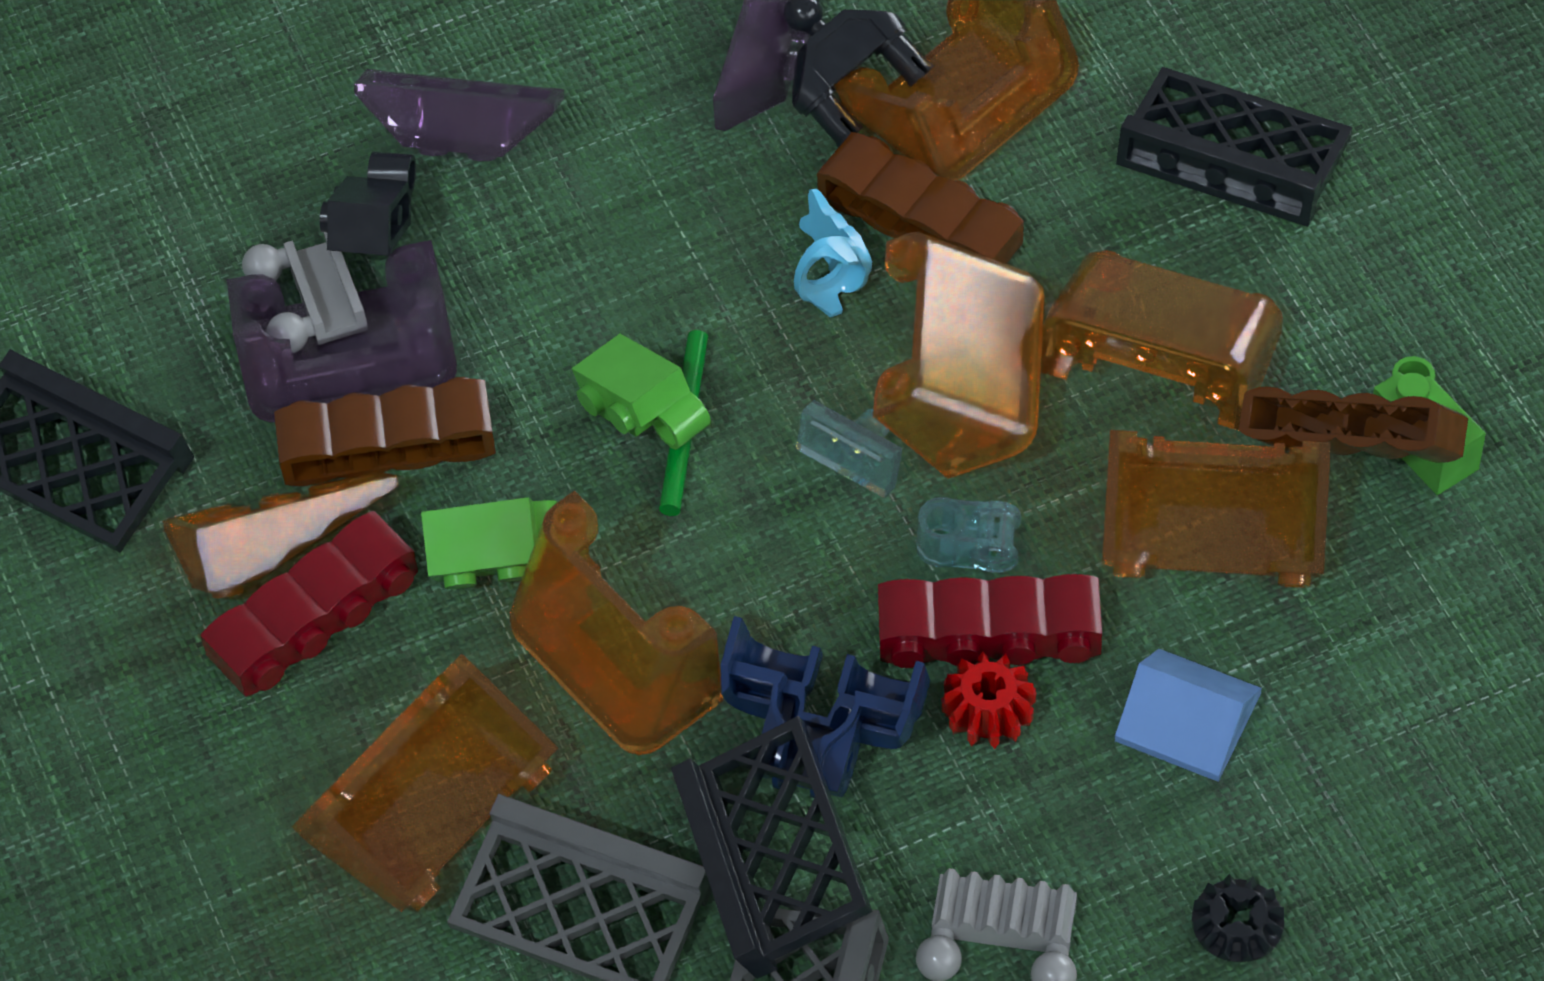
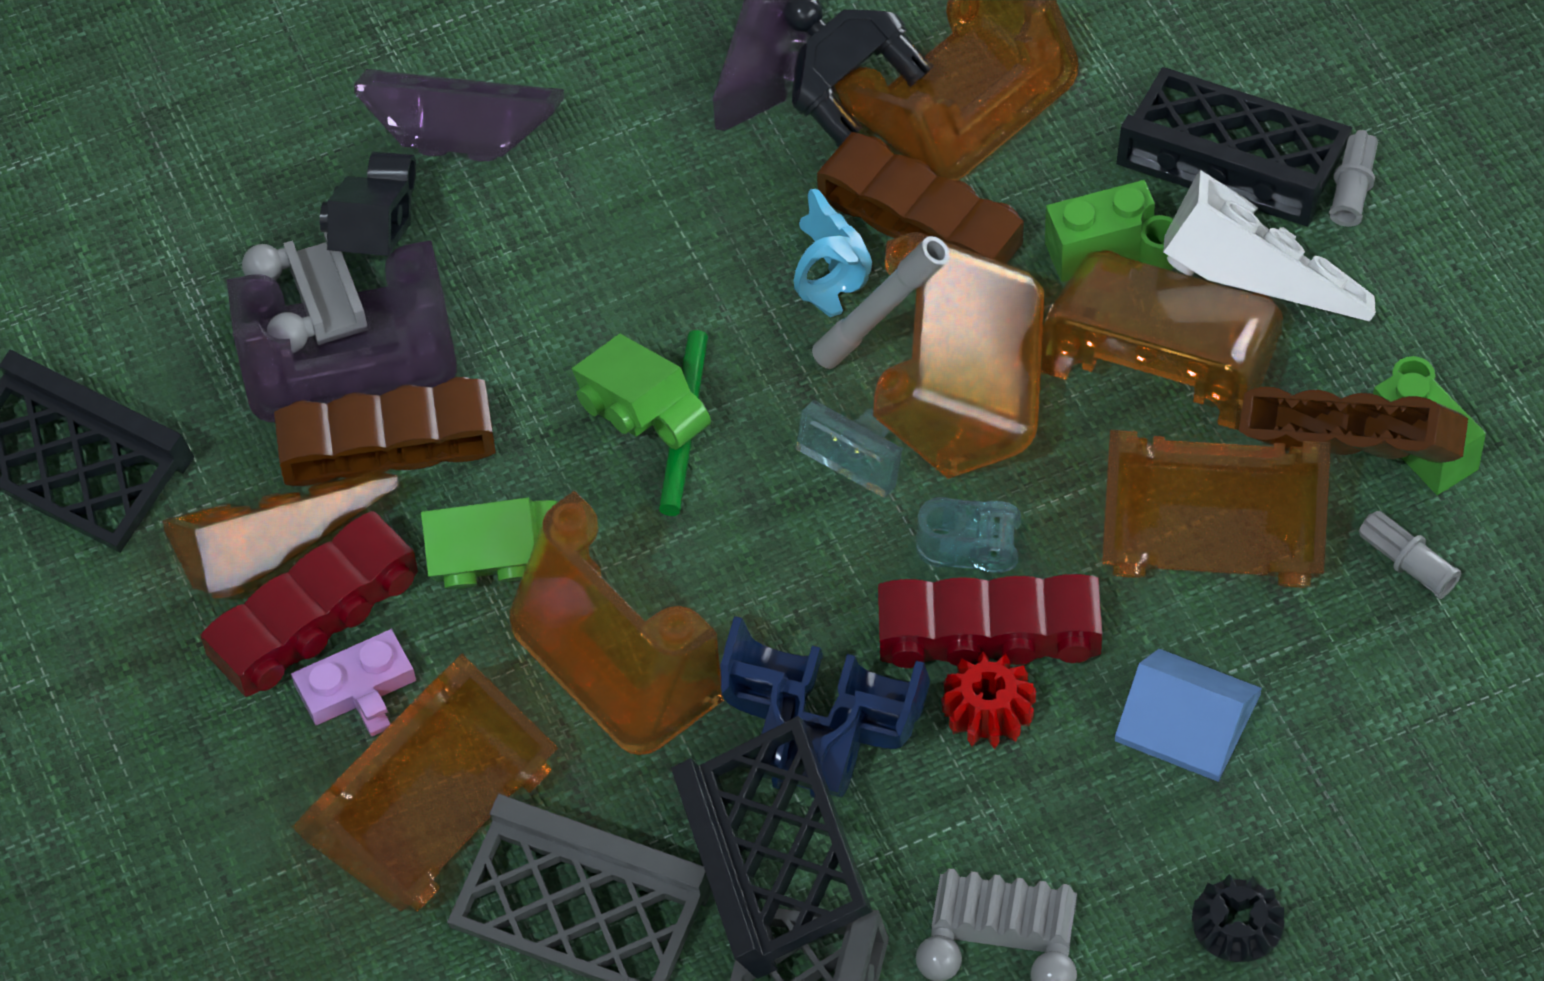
(355, 680): none -> lavender plate
(910, 274): none -> light grey piece
(1106, 220): none -> bright green hinge
(1229, 245): none -> white wedge
(1354, 179): none -> light grey axle
(1409, 554): none -> light grey axle

